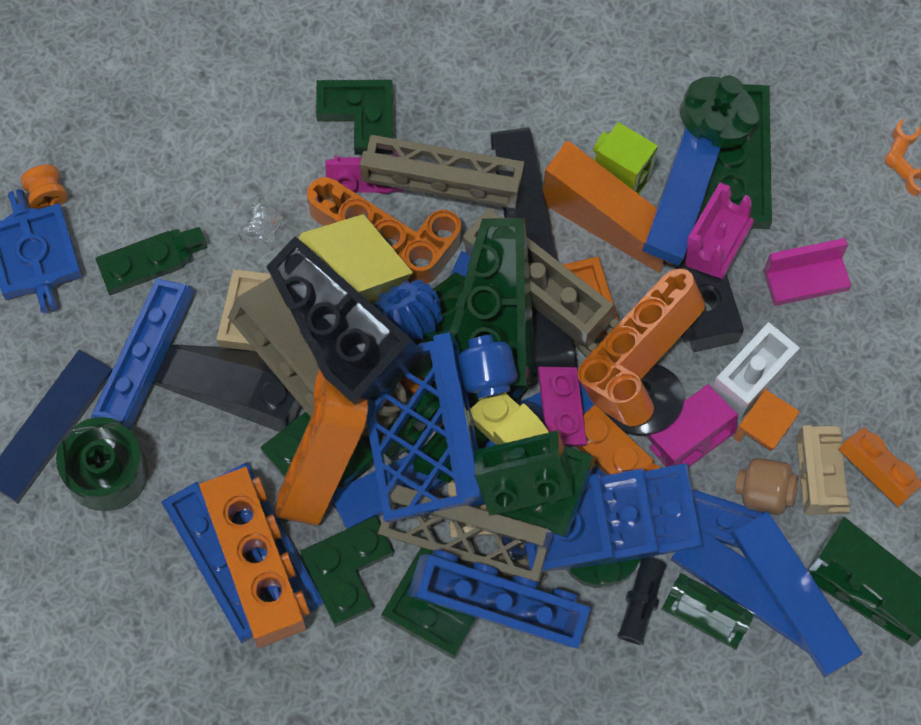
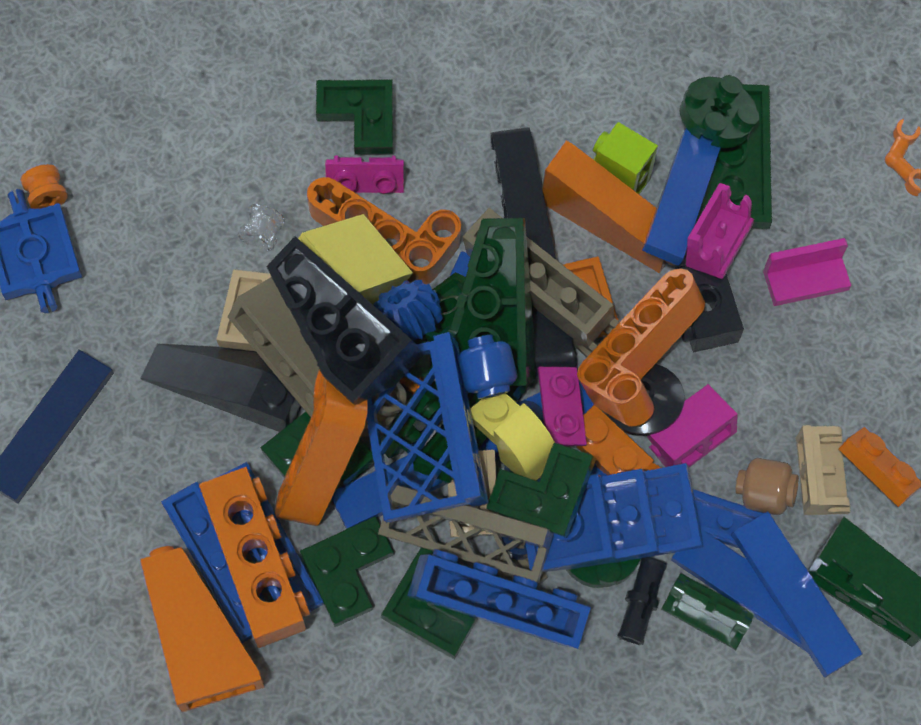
(81, 459): dark green brick -> none
(143, 352): blue tile -> none
(149, 258): dark green hinge -> none
(197, 640): none -> orange slope
(442, 177): dark tan fence -> none
(523, 473): dark green brick -> none
(755, 369): white brick -> none
(767, 420): orange panel -> none

